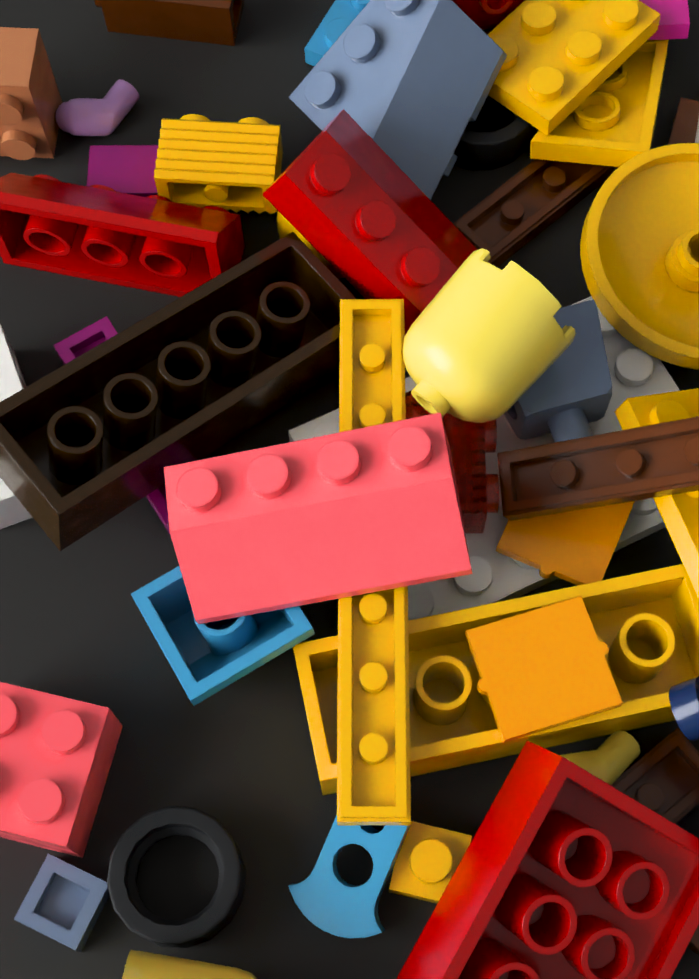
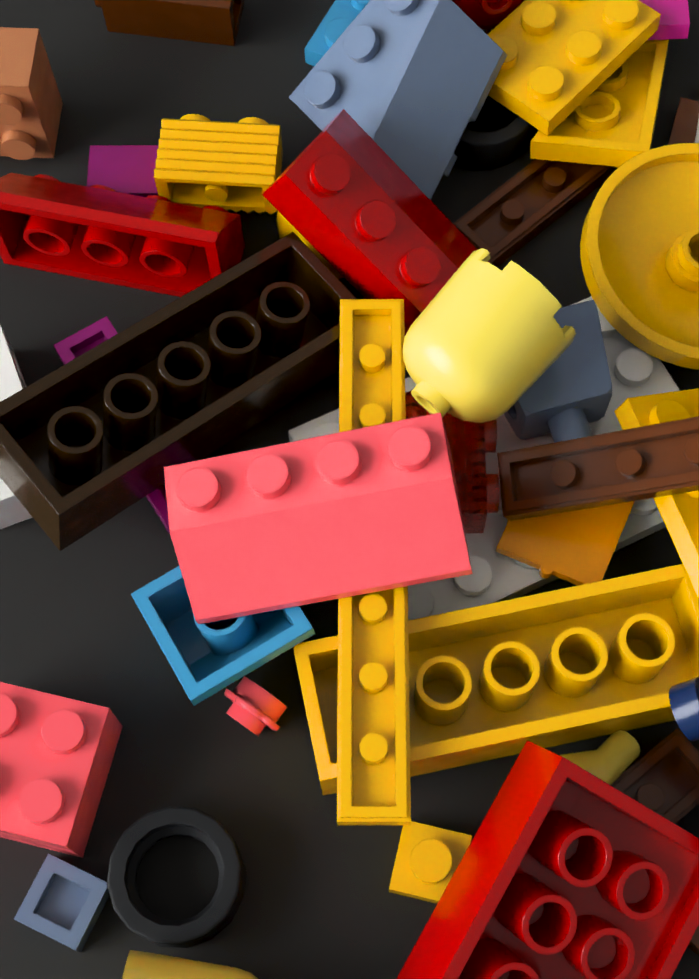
(97, 116): lavender arm -> none
(254, 707): none -> coral plate
(343, 907): dark azure piece -> none
(543, 669): light orange piece -> none

